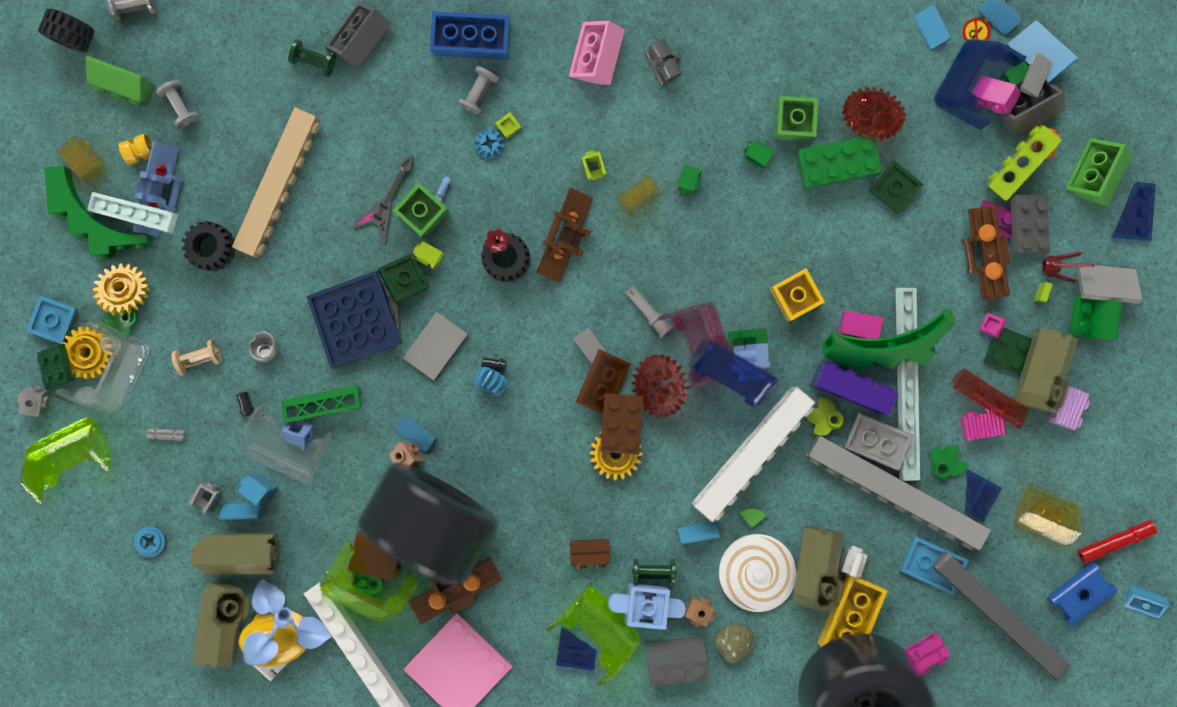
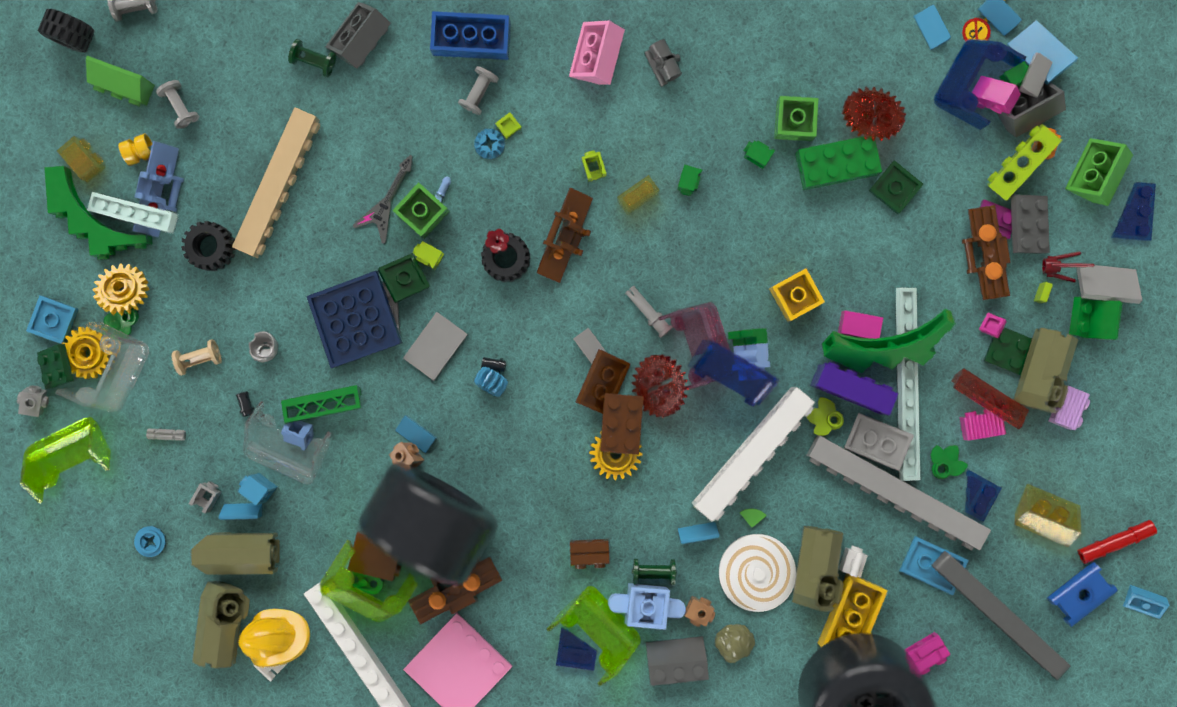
(261, 649): light blue plant -> none

